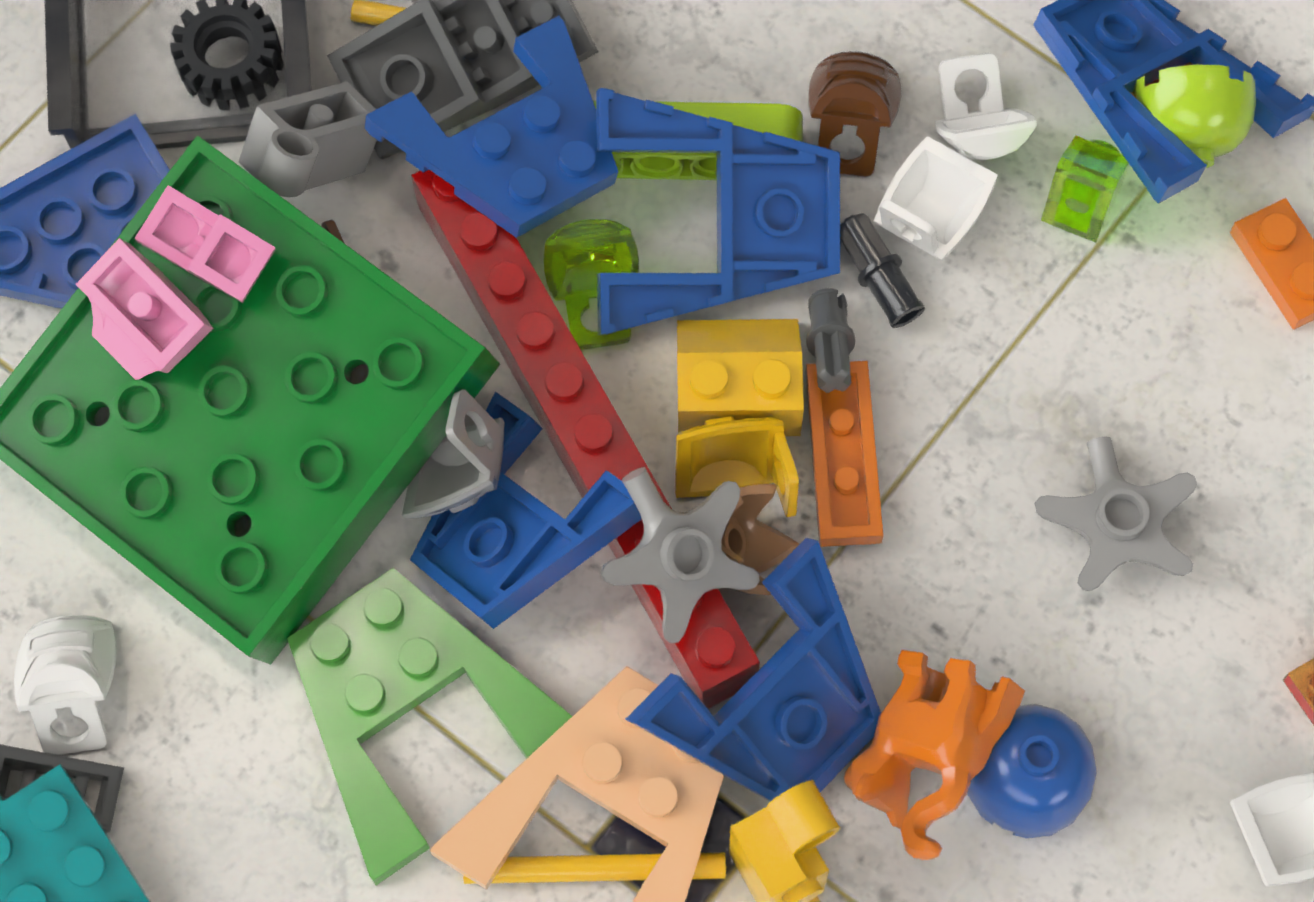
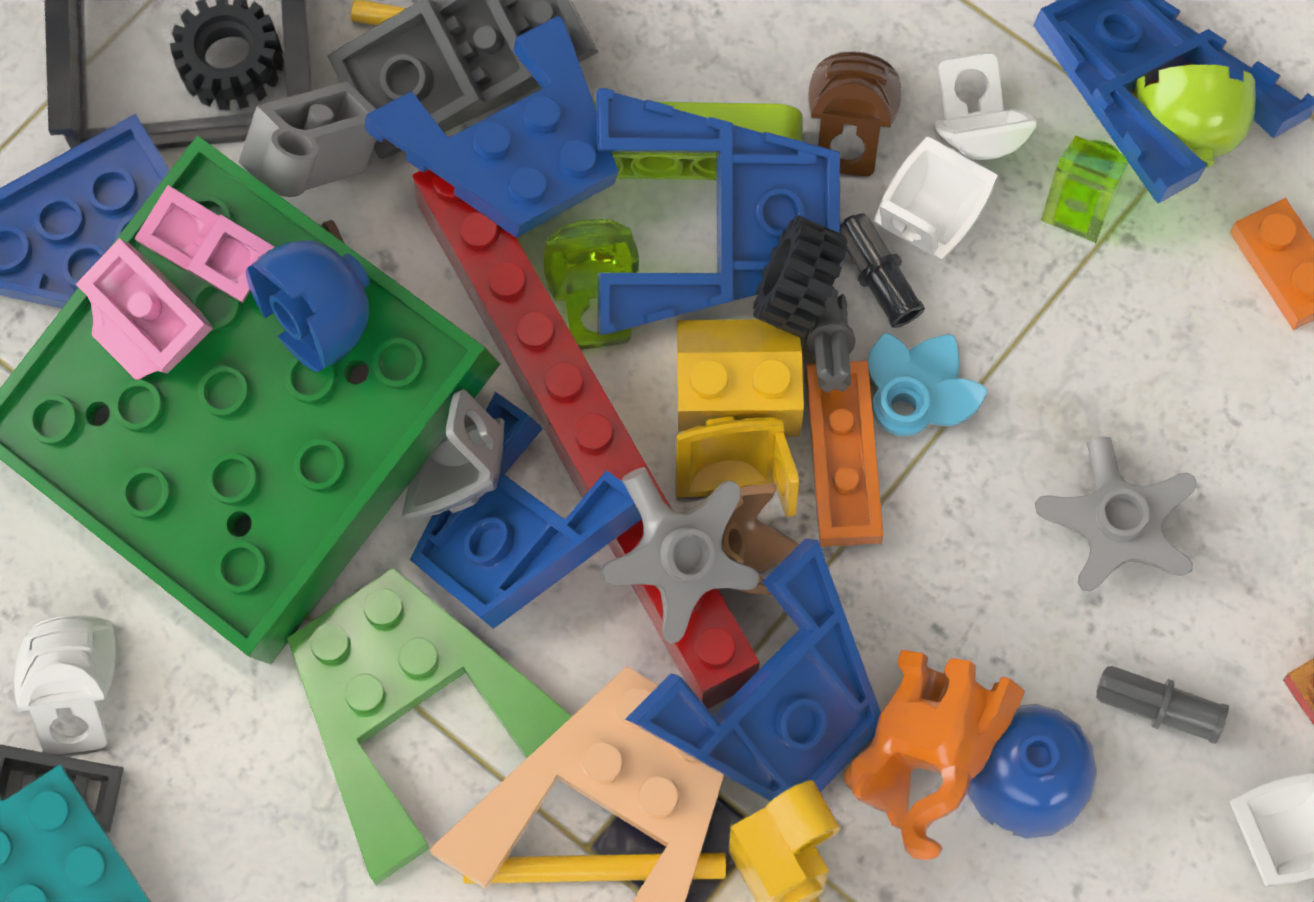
(314, 298): none -> blue cylinder
(799, 276): none -> black tyre
(924, 379): none -> medium azure plate
(1162, 703): none -> dark grey axle

